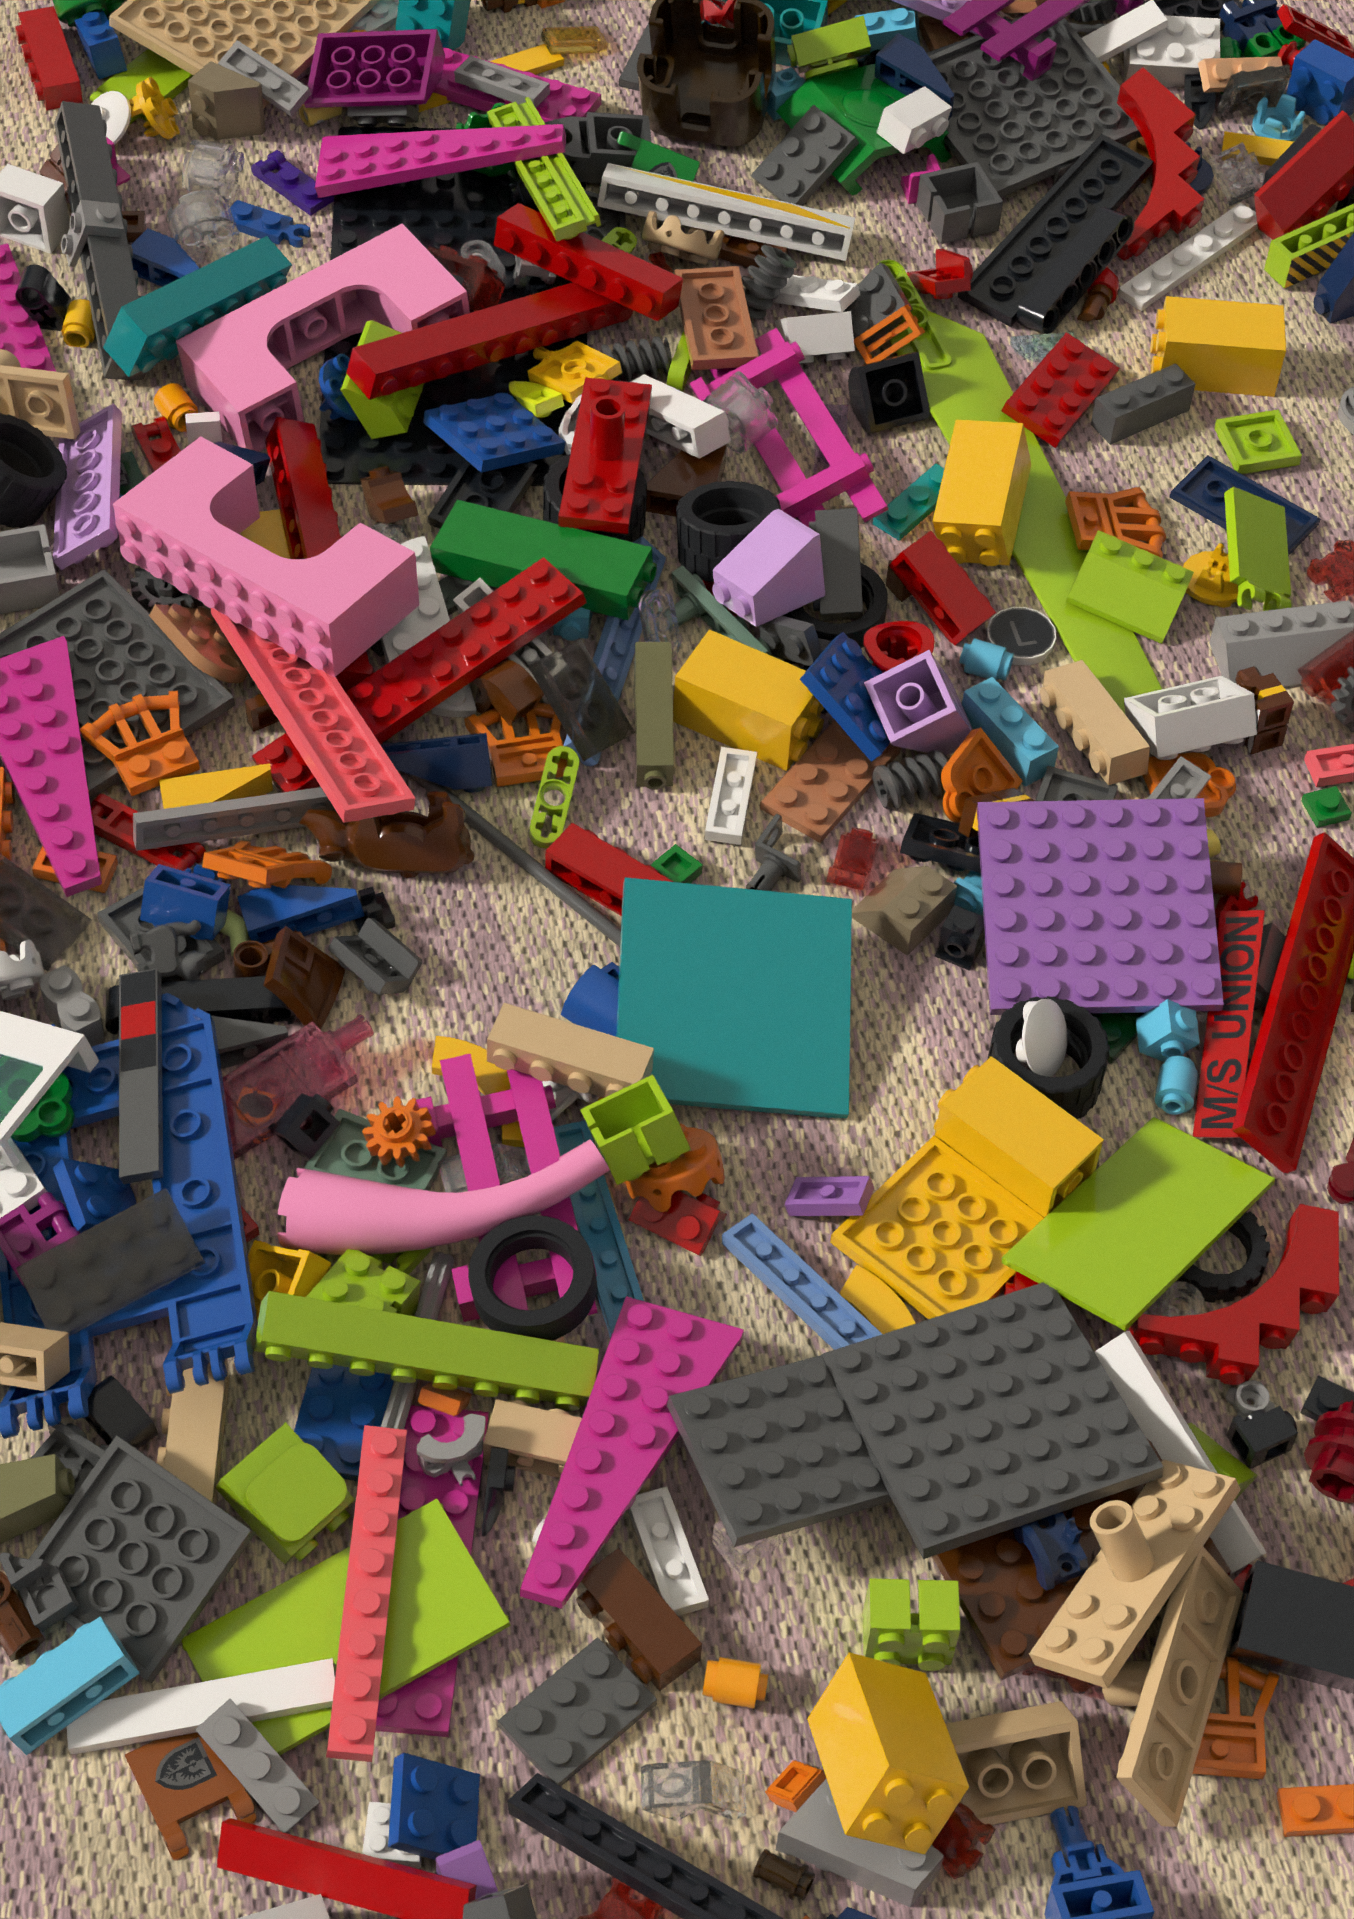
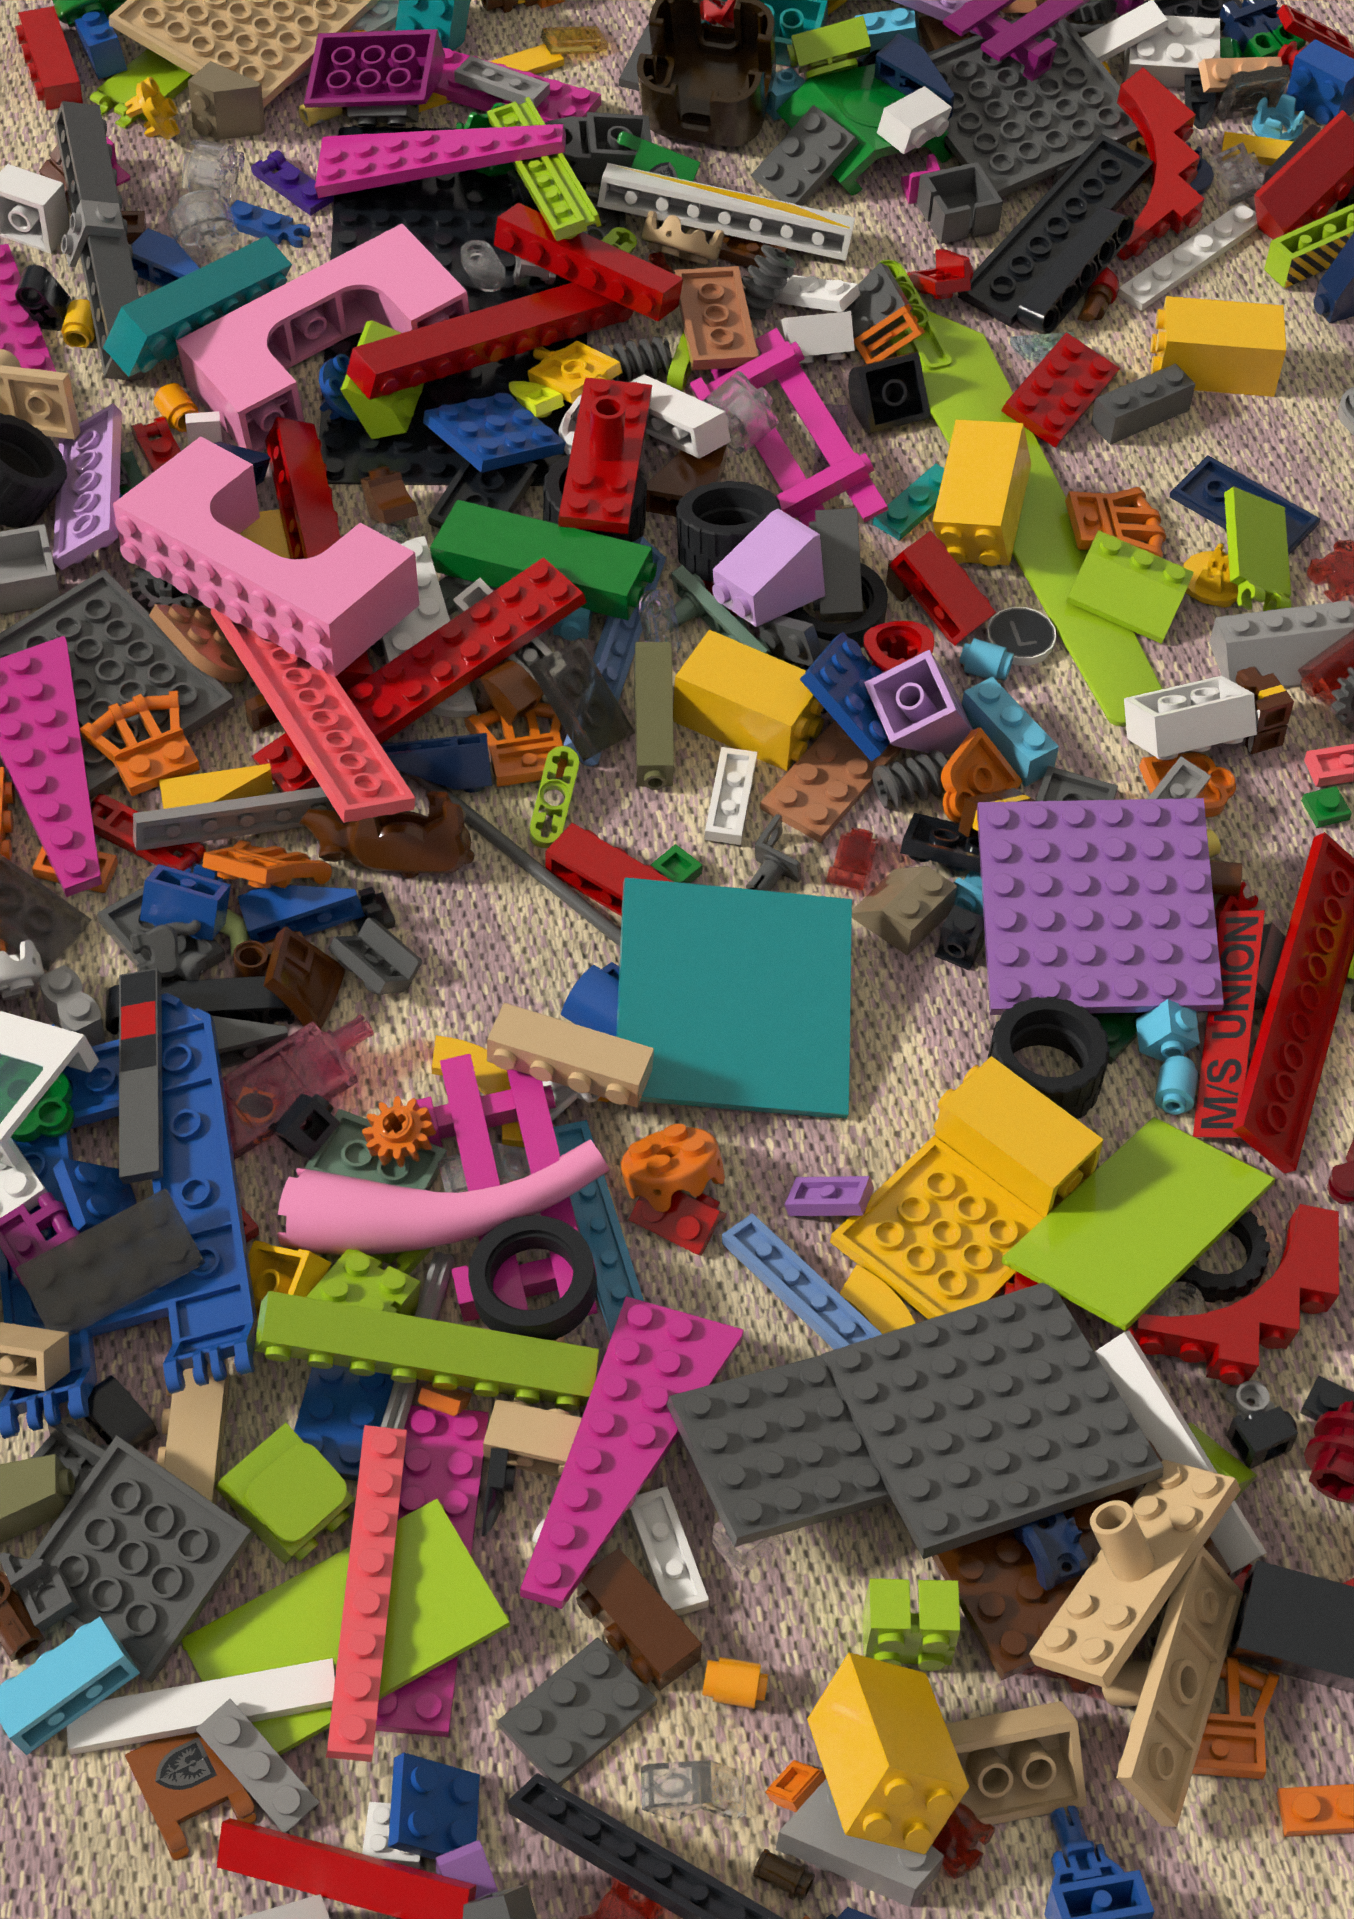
(116, 111): white dish -> none
(277, 85): light grey plate -> none
(441, 1457): light grey piece -> none
(480, 281): clear red bracket -> none
(635, 1129): lime piece -> none
(1043, 1037): white dish -> none
(1095, 722): tan brick -> none
(1258, 442): lime plate -> none

